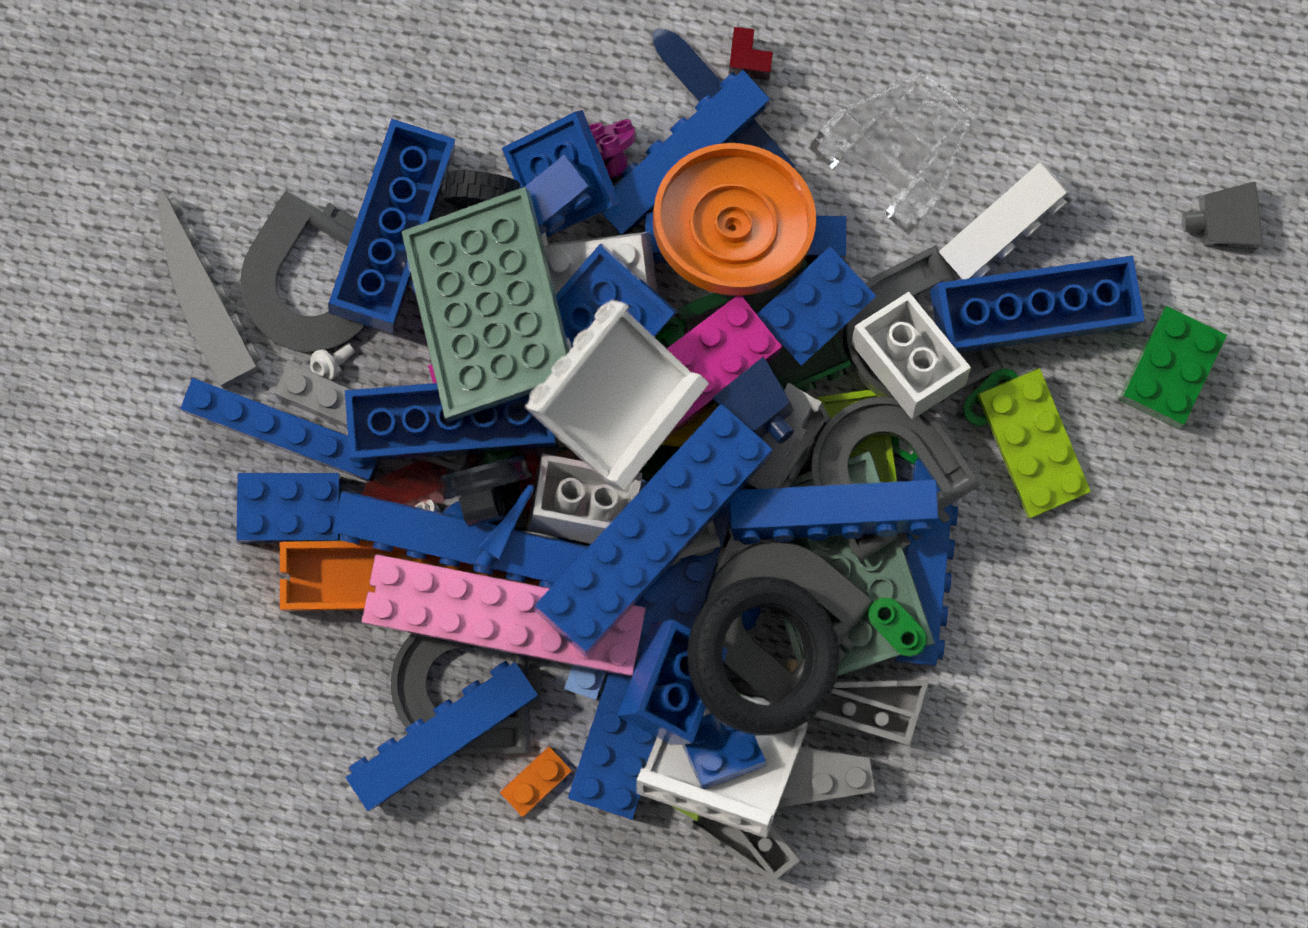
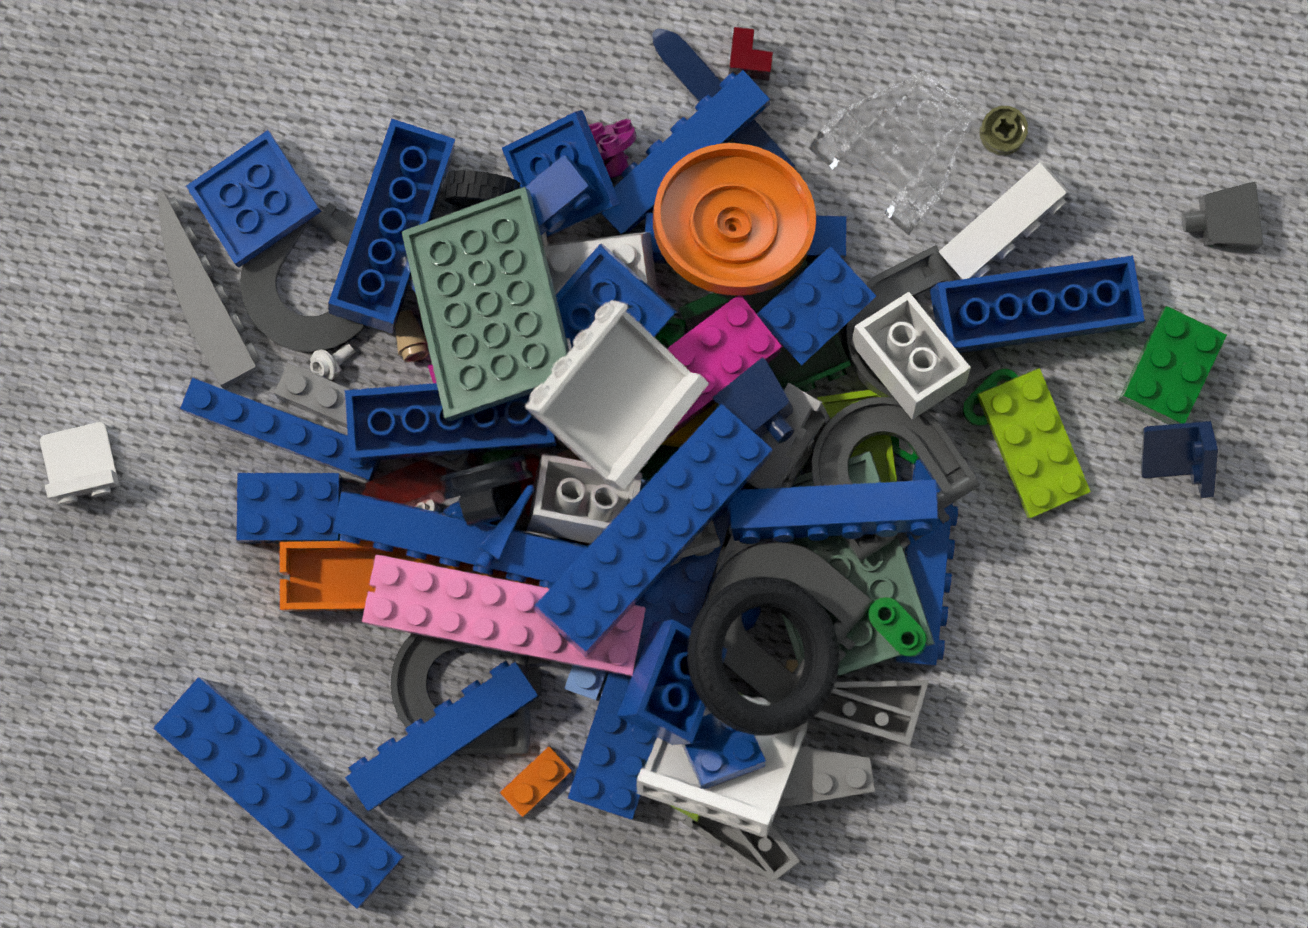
(78, 463): none -> white bracket
(253, 198): none -> blue plate
(278, 792): none -> blue brick
(410, 338): none -> tan cone
(1003, 130): none -> olive wheel
(1181, 451): none -> dark blue bracket

